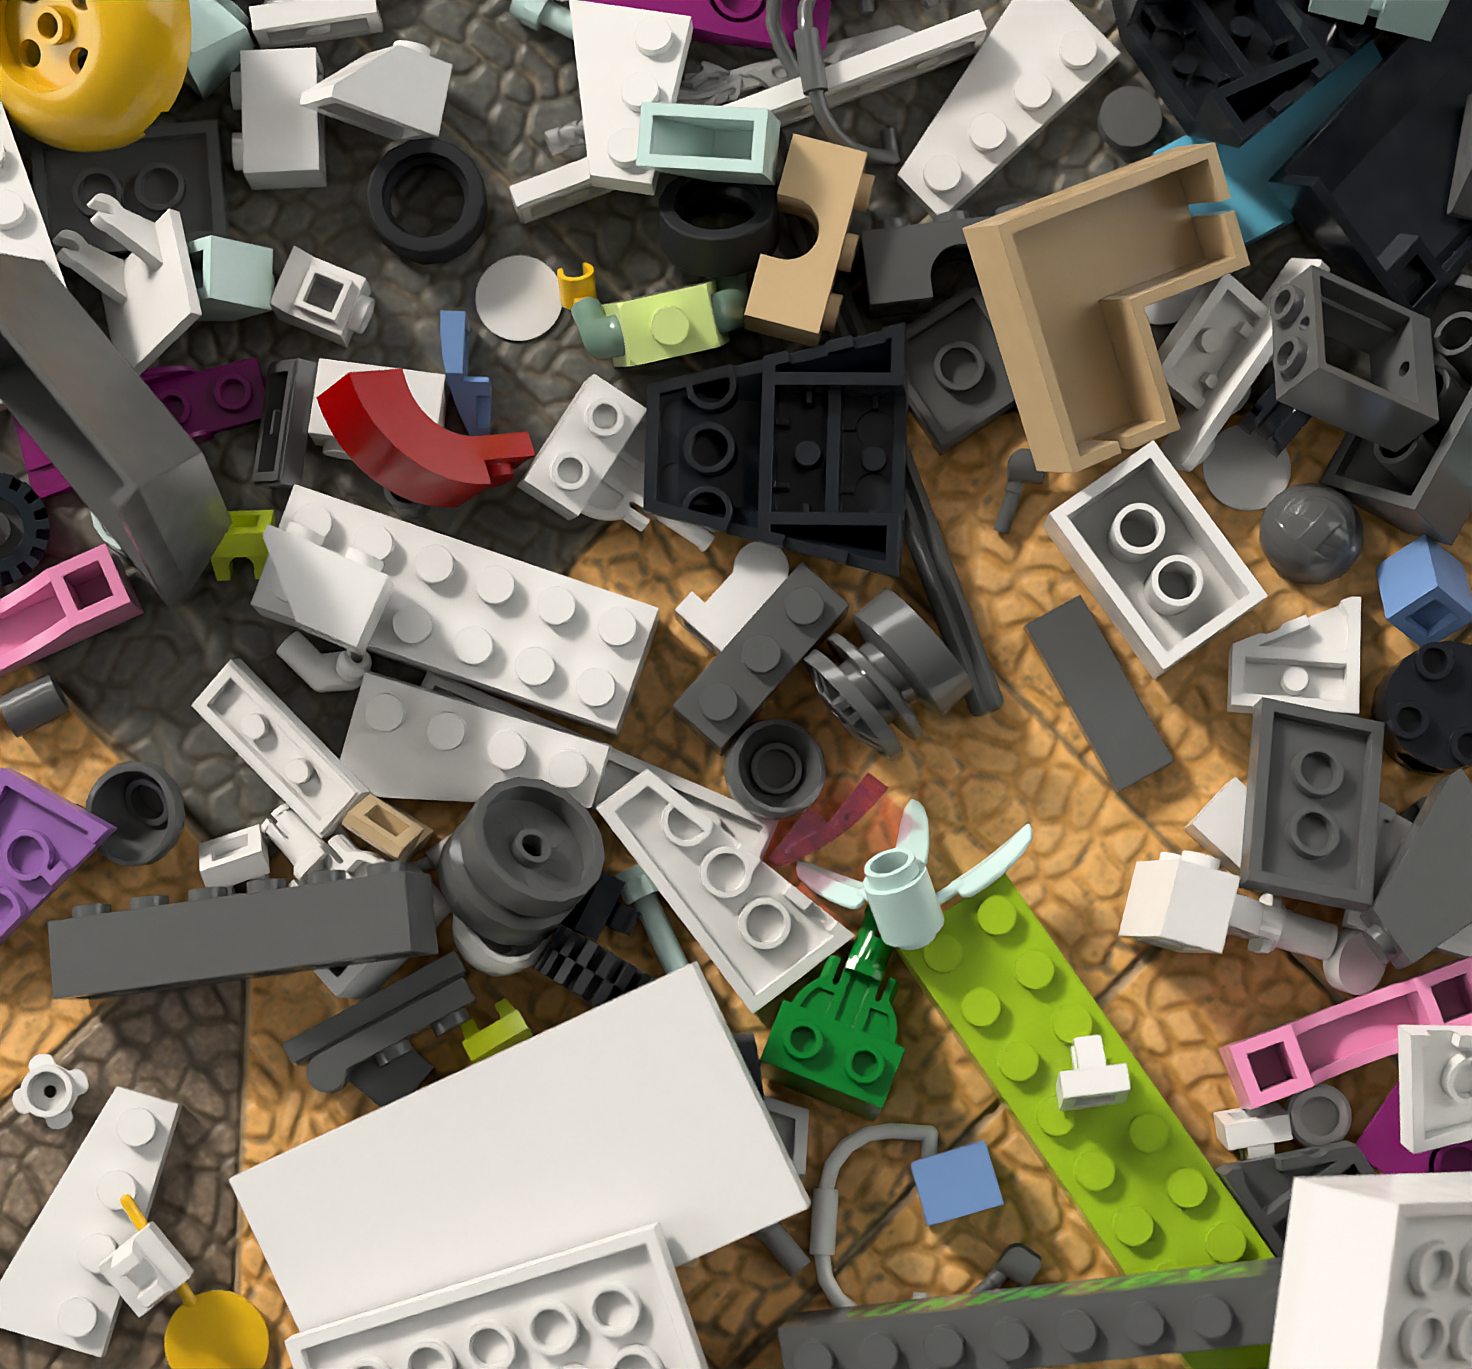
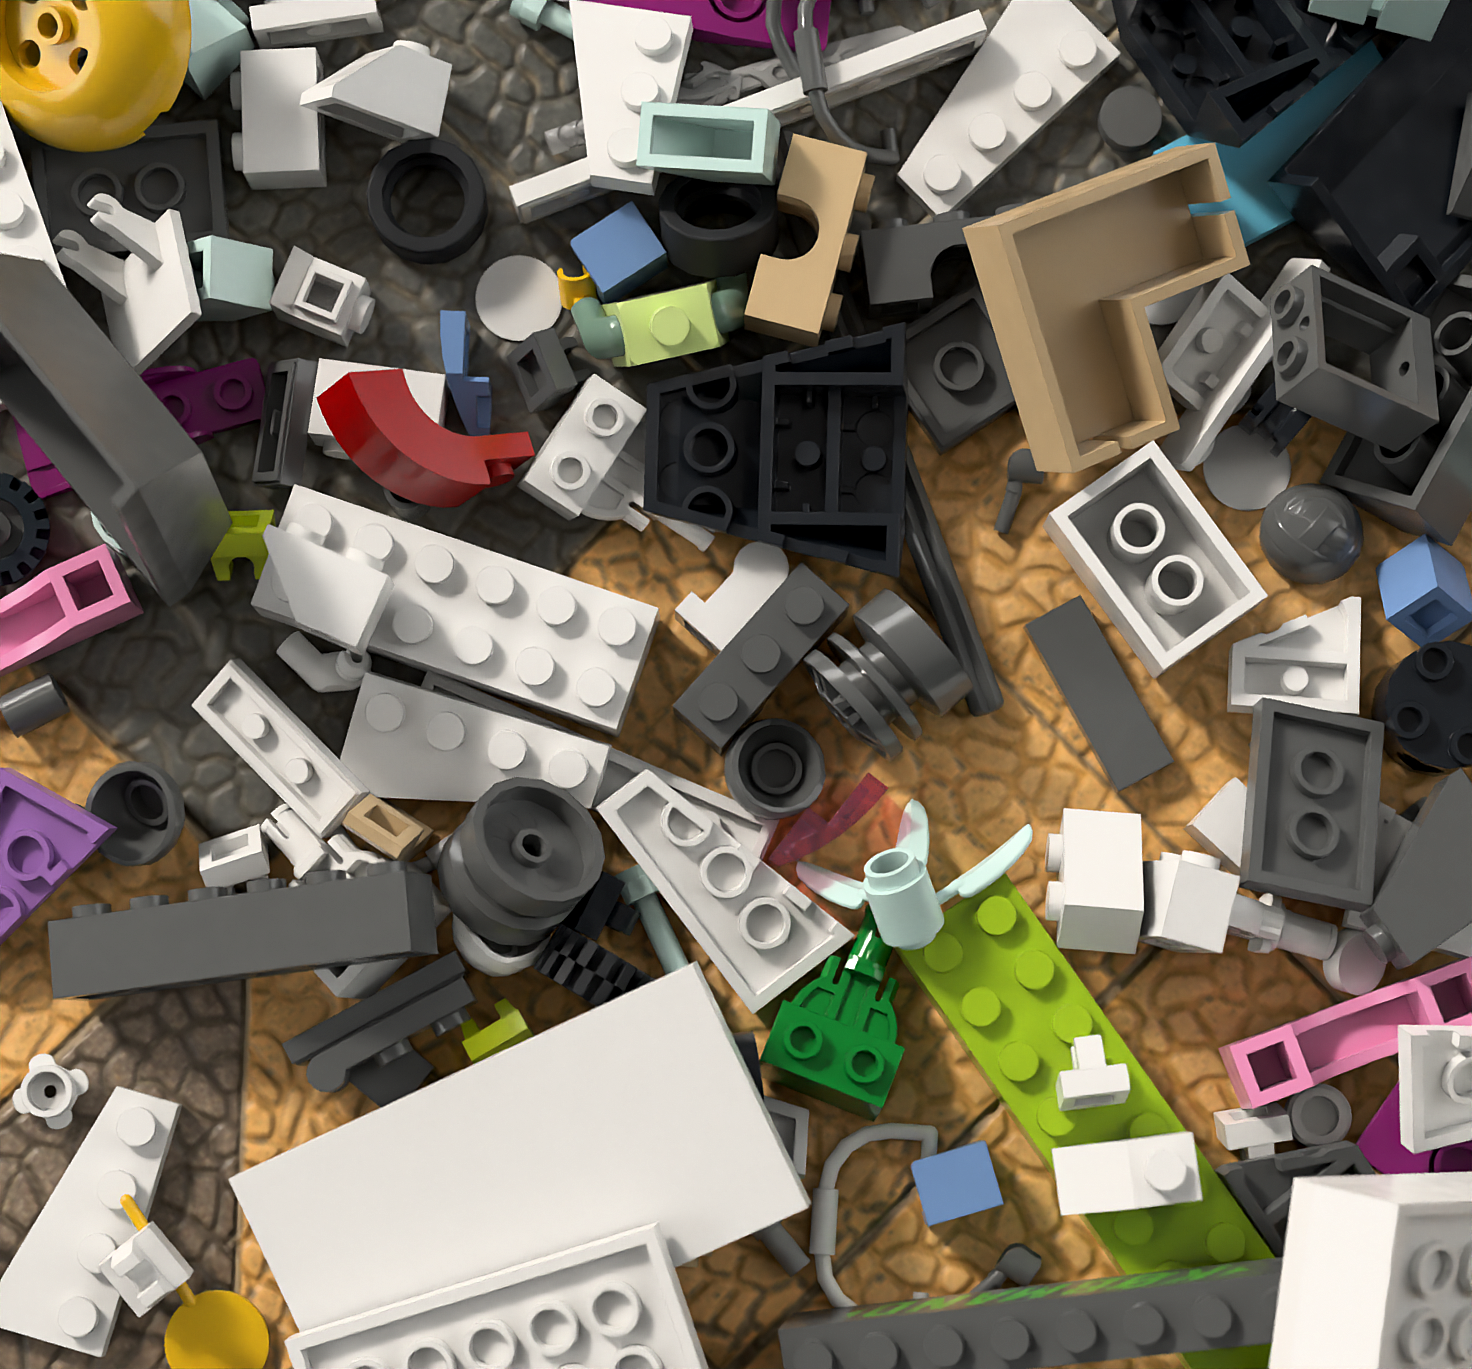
(544, 370): none -> dark grey tile
(620, 253): none -> medium blue panel
(1097, 881): none -> white brick
(1127, 1173): none -> white slope

